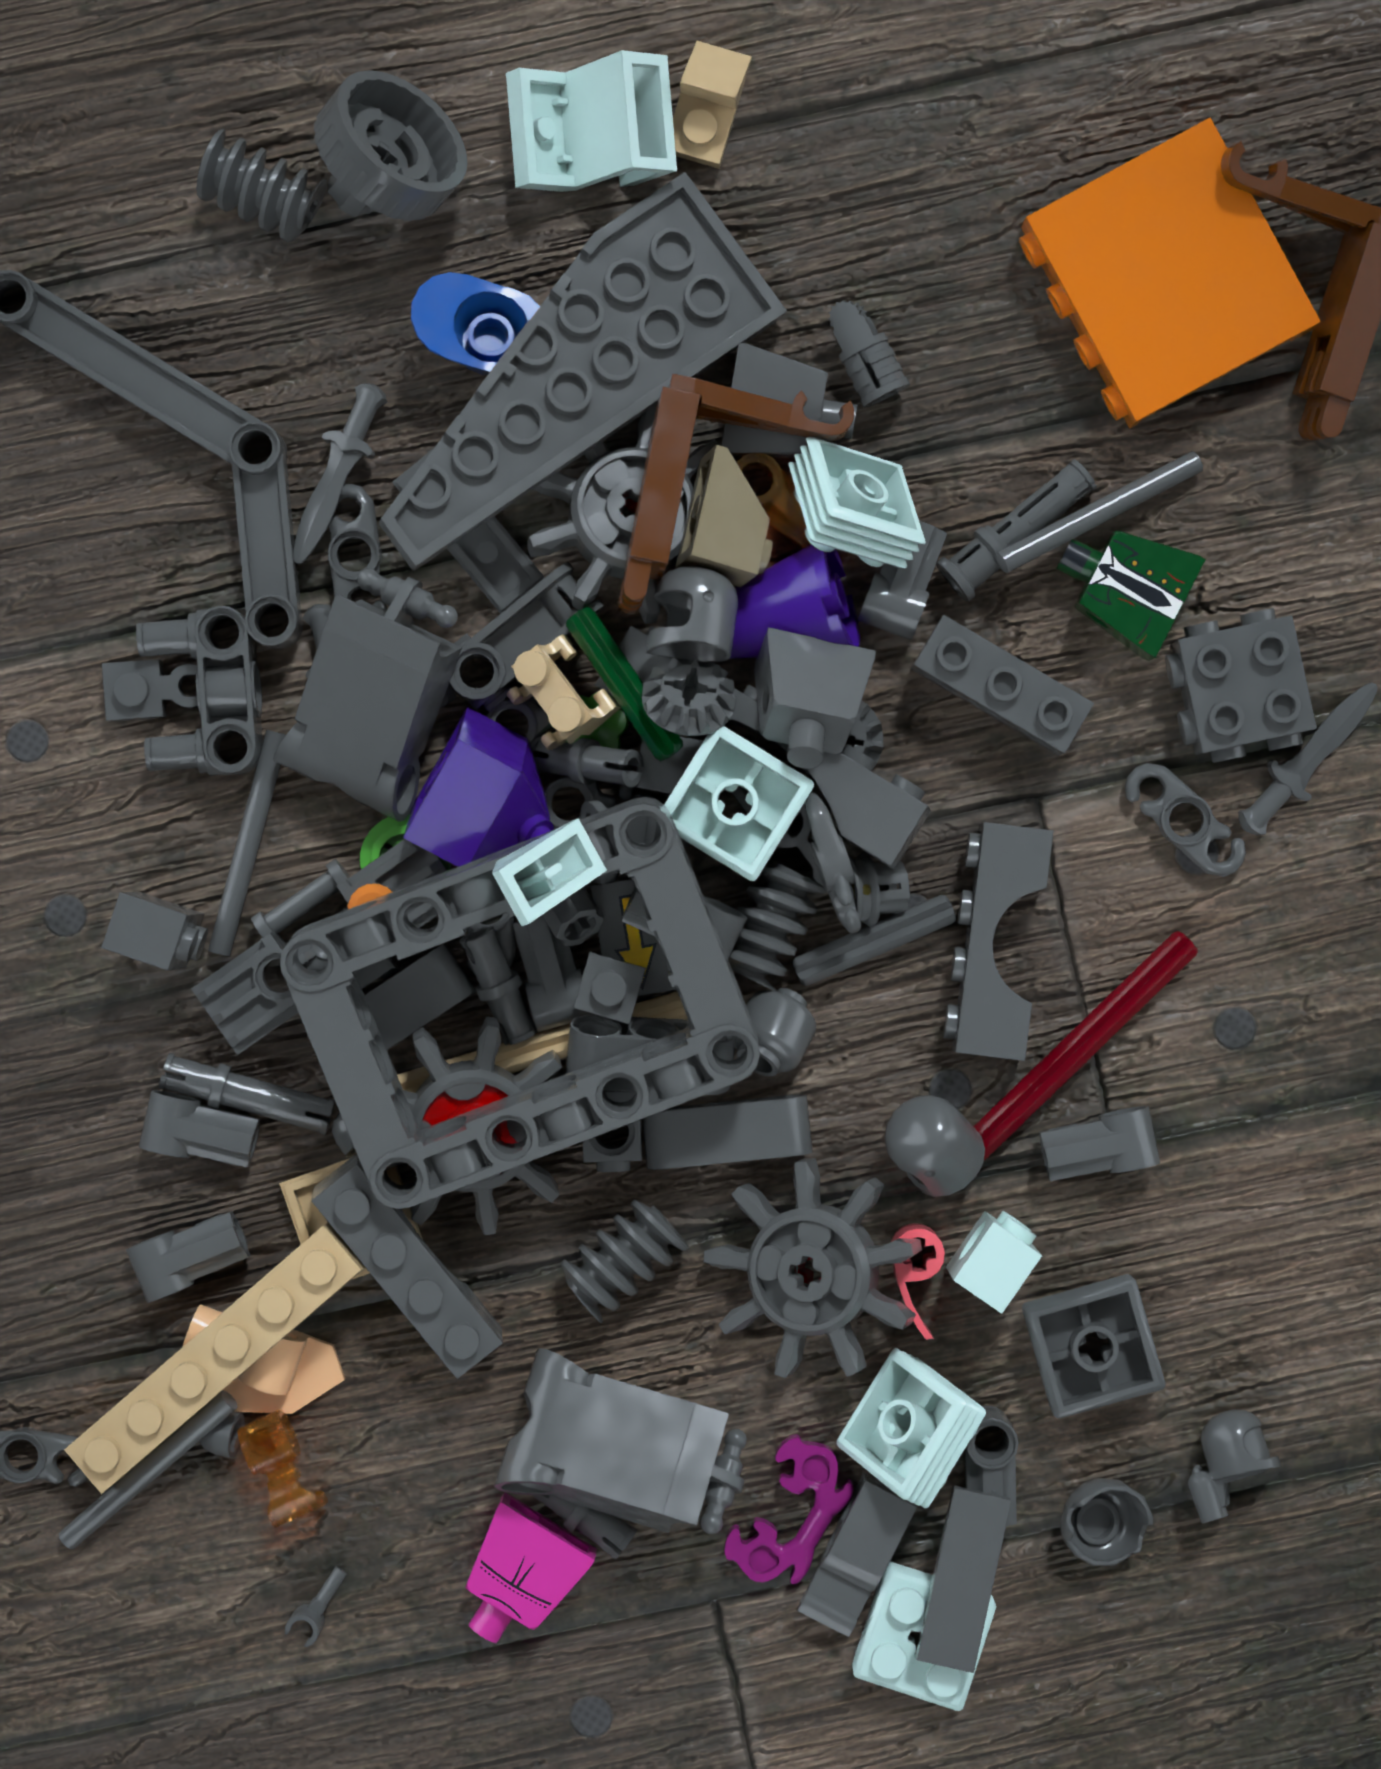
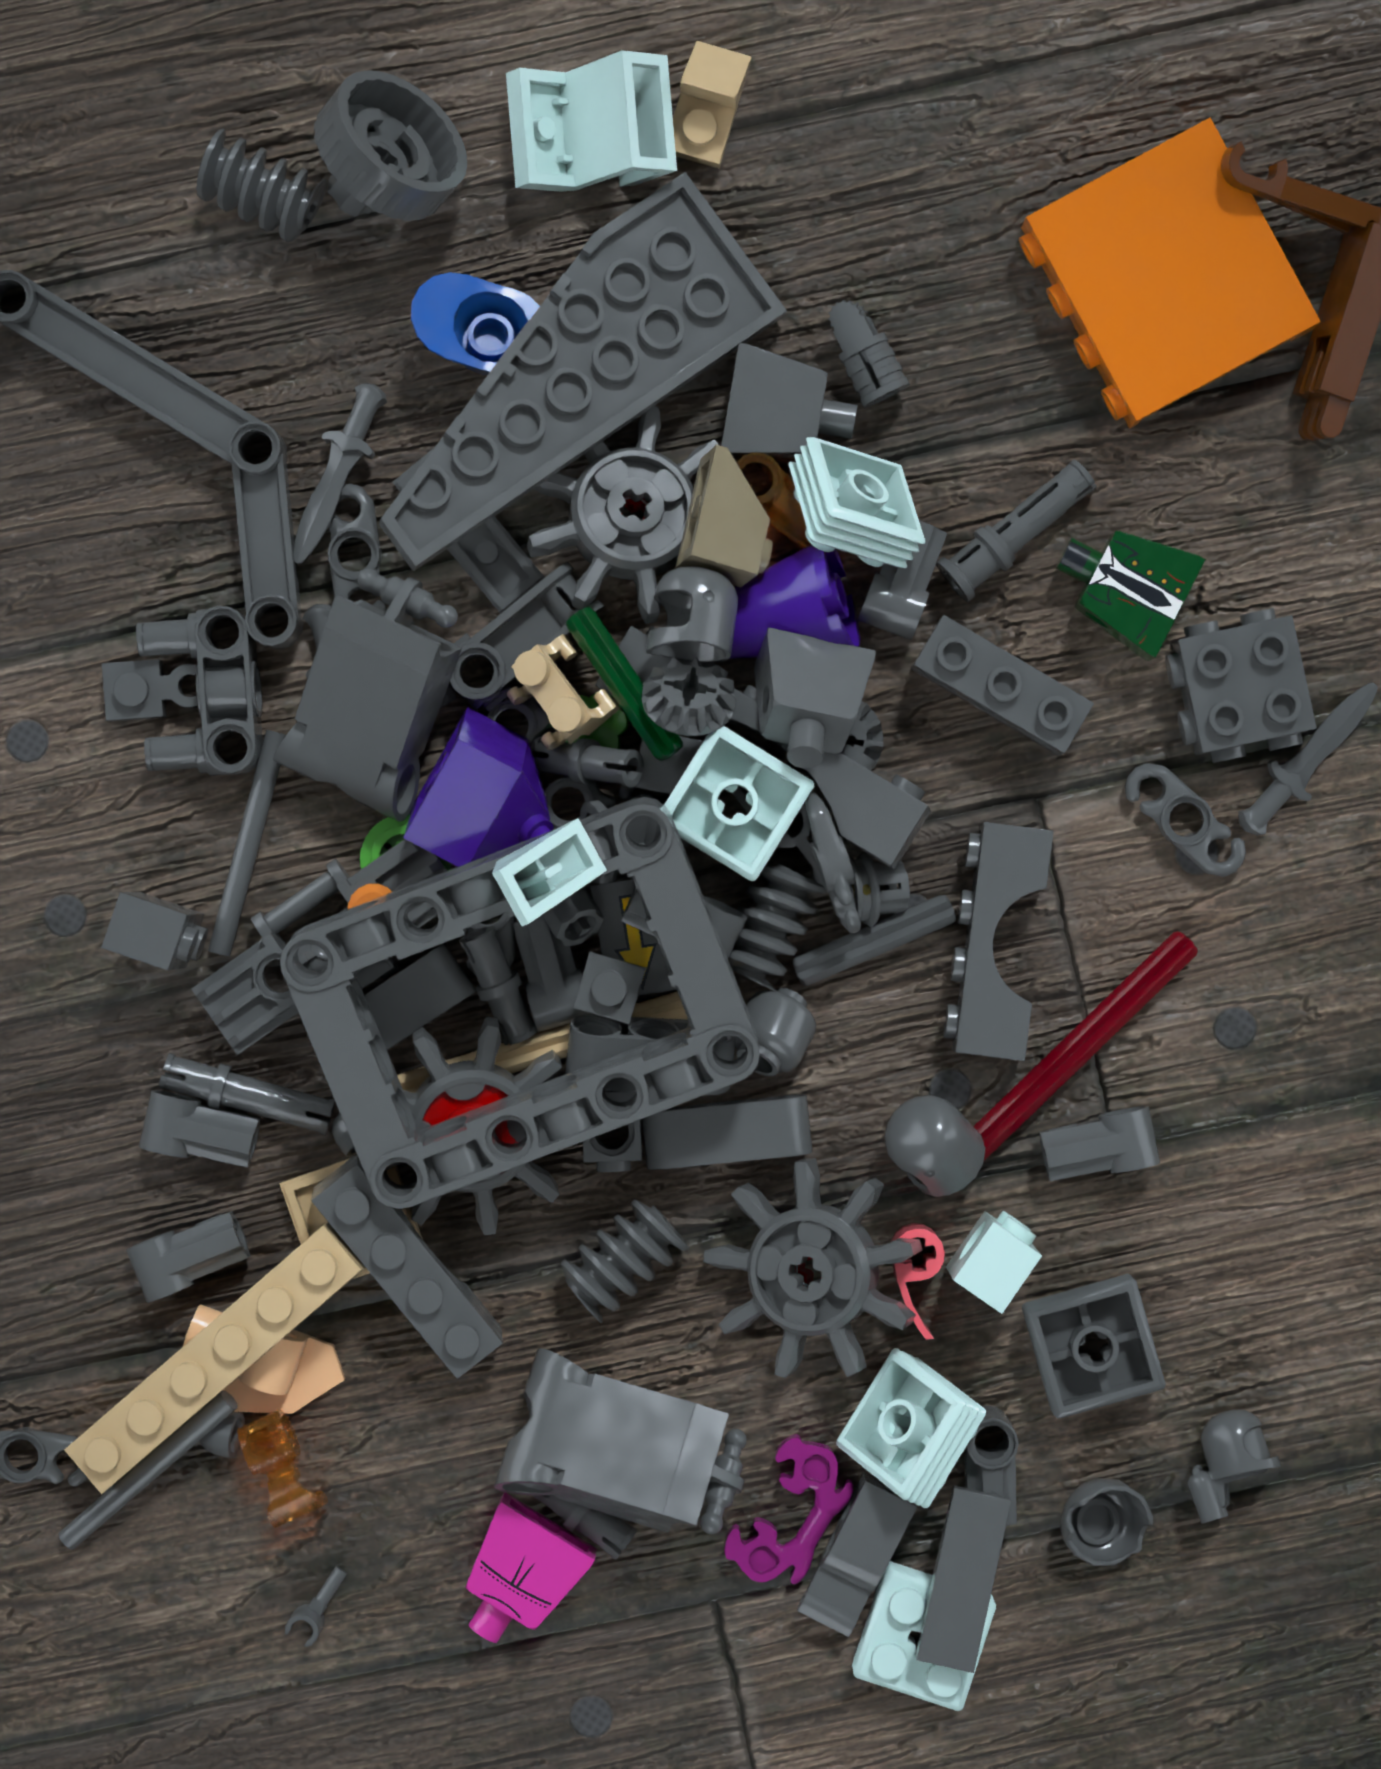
(668, 457): reddish brown hinge -> none
(1099, 512): dark grey bar -> none

